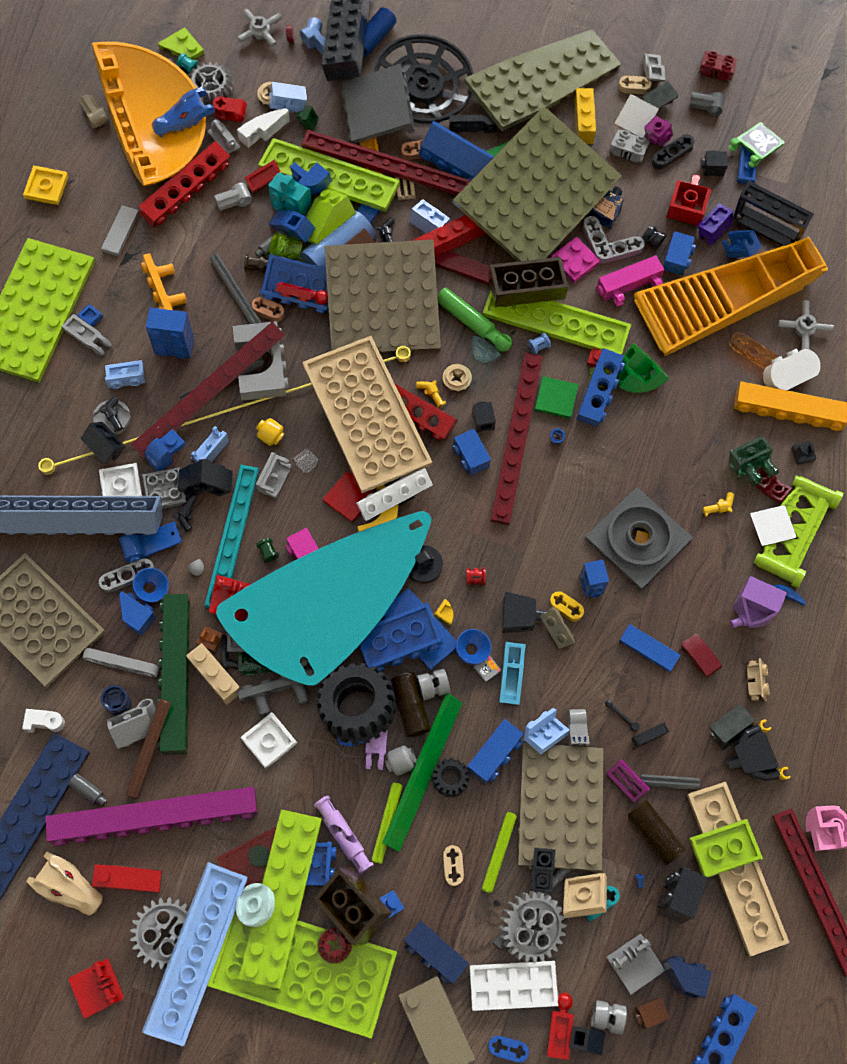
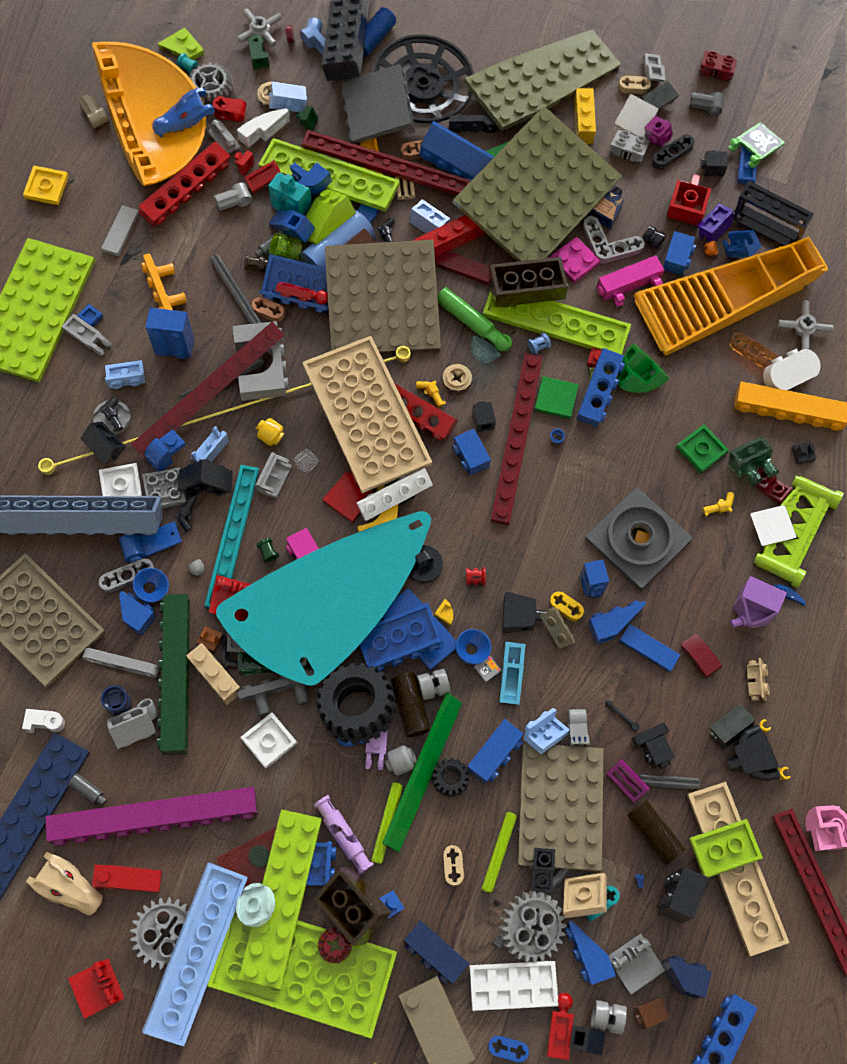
(148, 748): reddish brown axle -> none
(244, 162): none -> red tile
(258, 56): none -> dark green leg
(593, 959): none -> blue slope
(609, 625): none -> blue slope
(658, 752): none -> black brick
(702, 448): none -> green tile
(711, 248): none -> orange hinge

